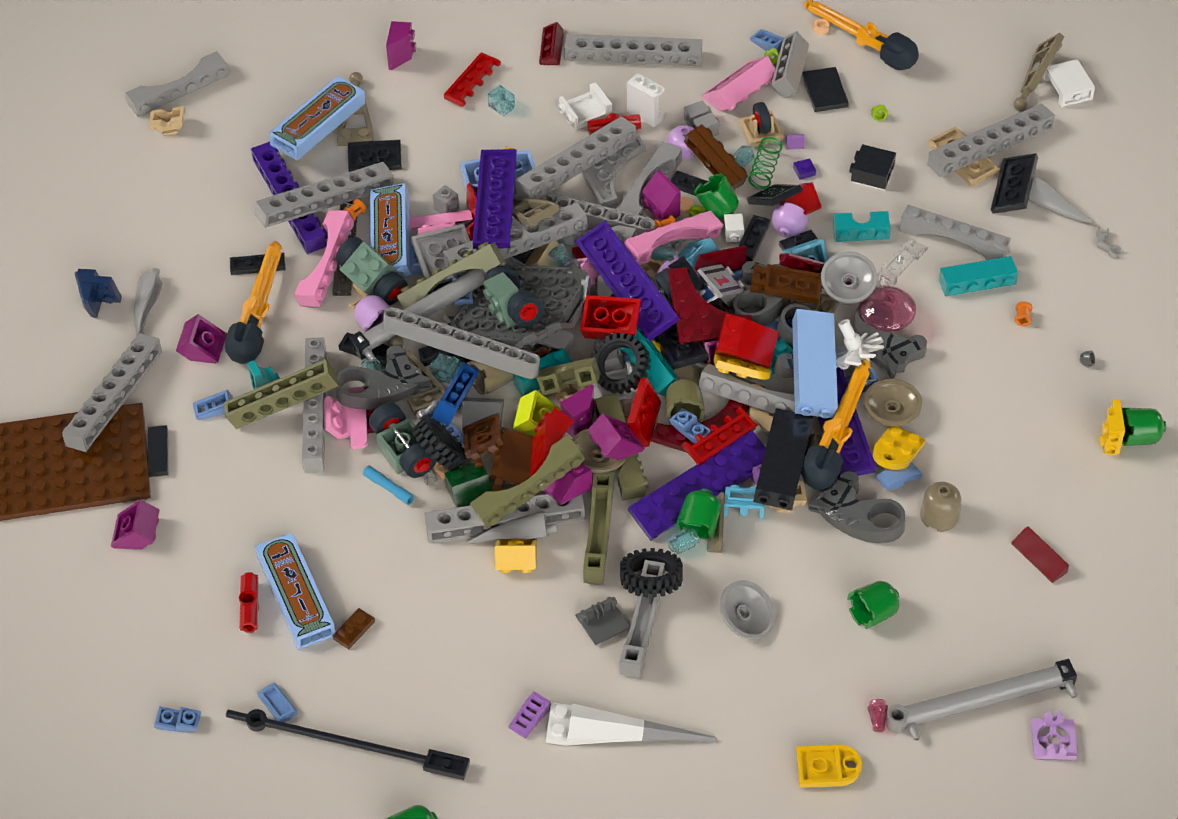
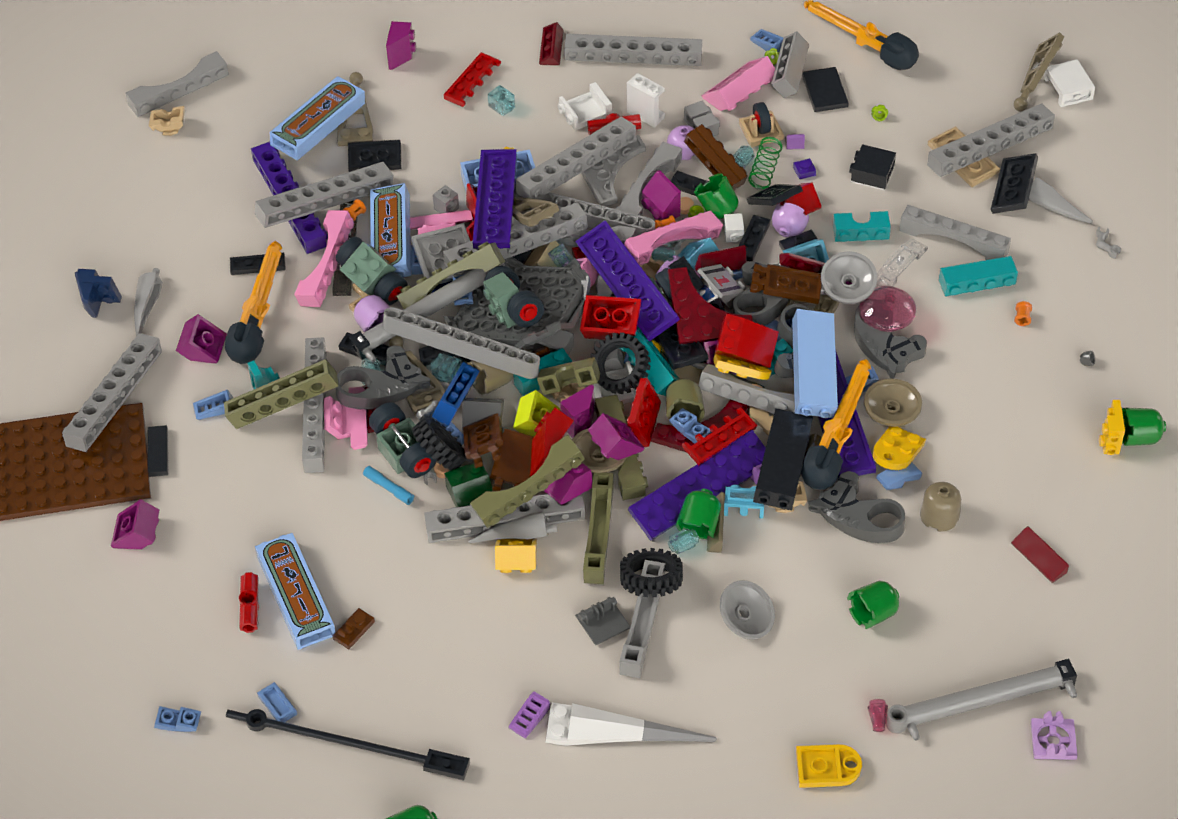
(821, 26): light nougat tile -> none
(856, 347): white piece -> none

